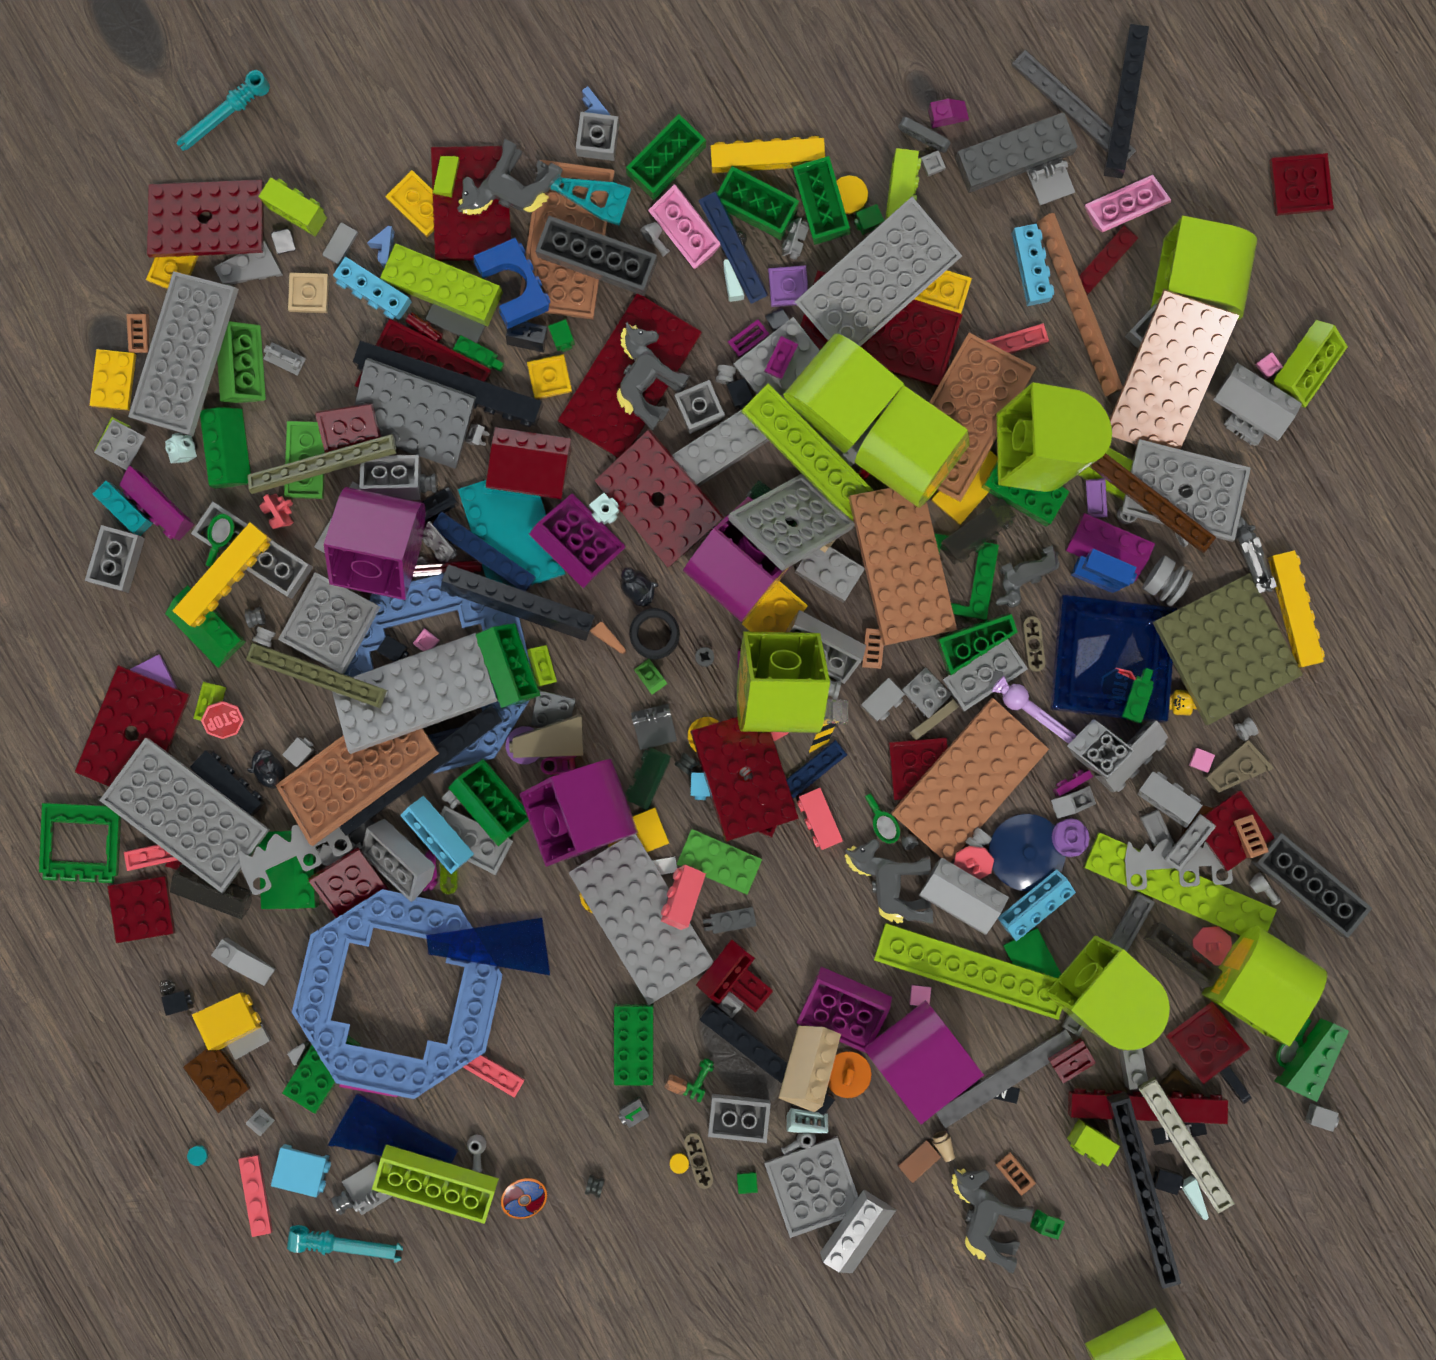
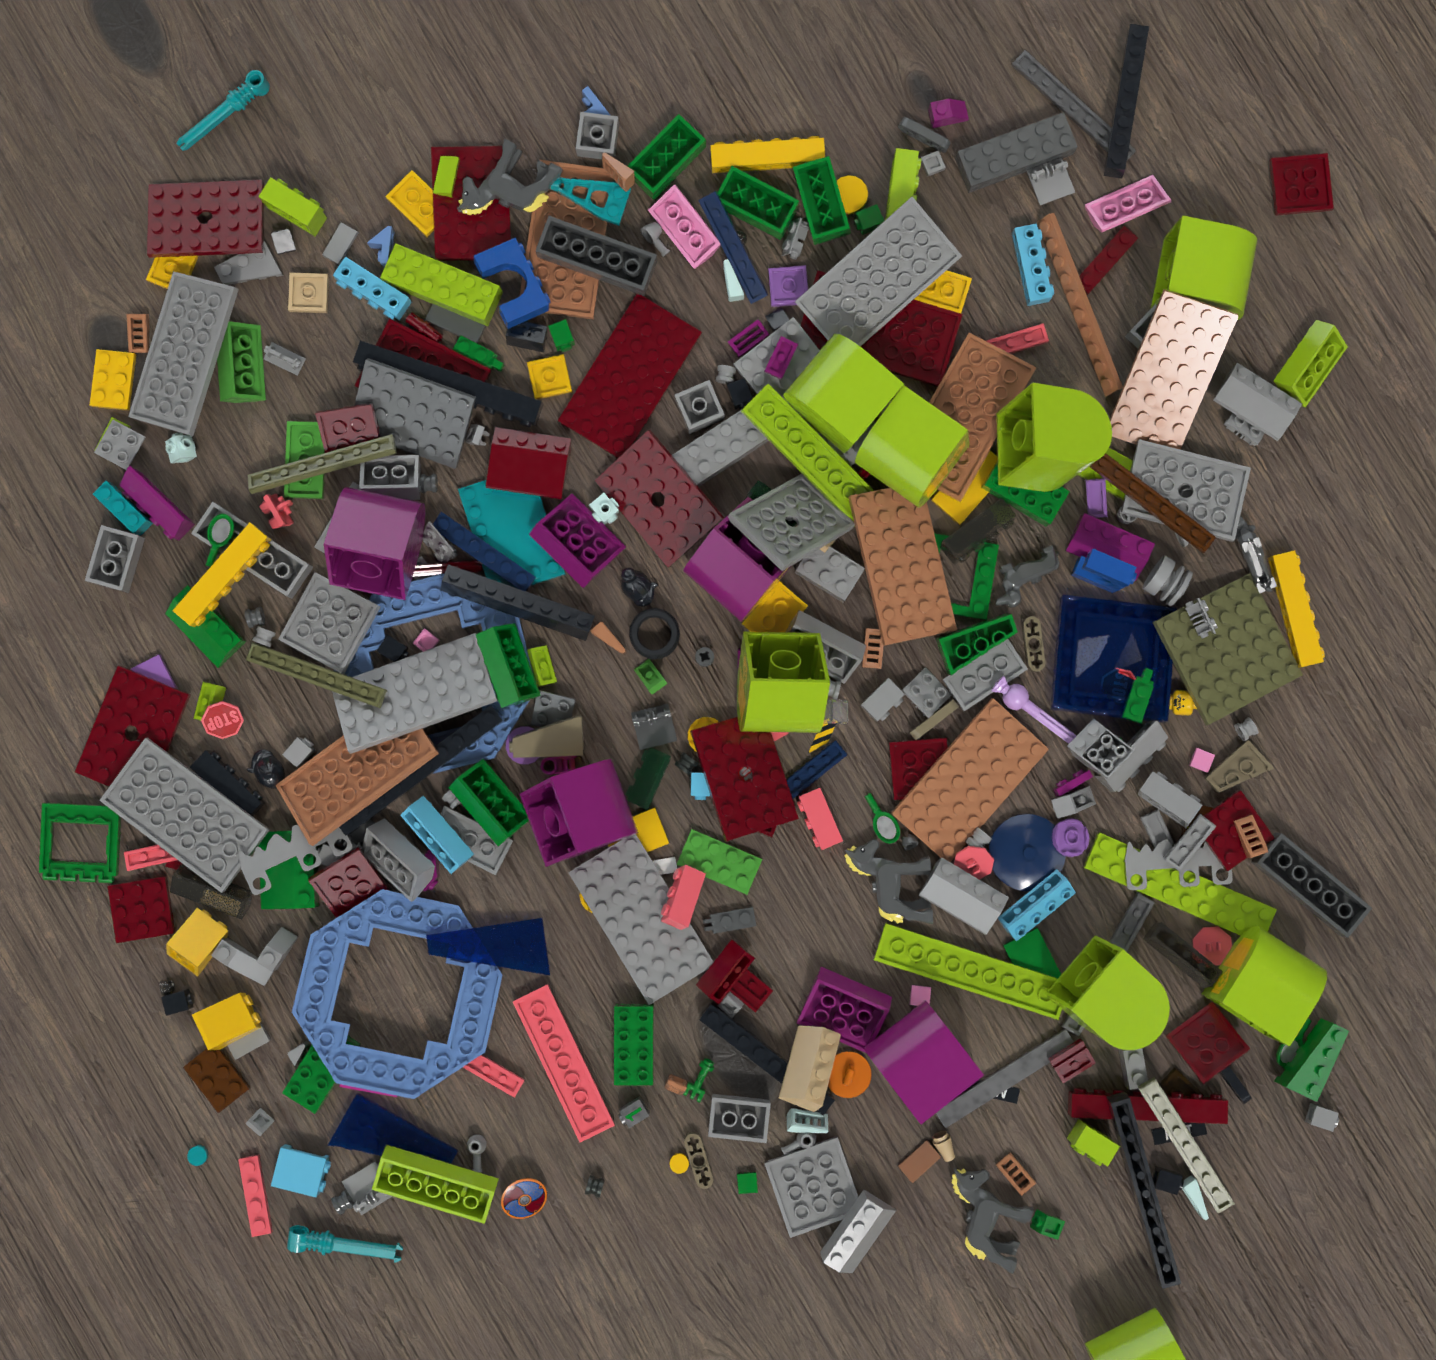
(196, 941): none -> yellow slope
(225, 447): green slope -> none
(277, 949): none -> light grey slope
(440, 502): black hinge -> none
(444, 879): clear neon green beam -> none
(563, 1063): none -> coral plate
(618, 171): none -> nougat slope
(643, 374): dark grey animal -> none
(1204, 628): none -> light grey hinge
(1259, 884): light grey bar -> none
(1269, 365): bright pink tile -> none

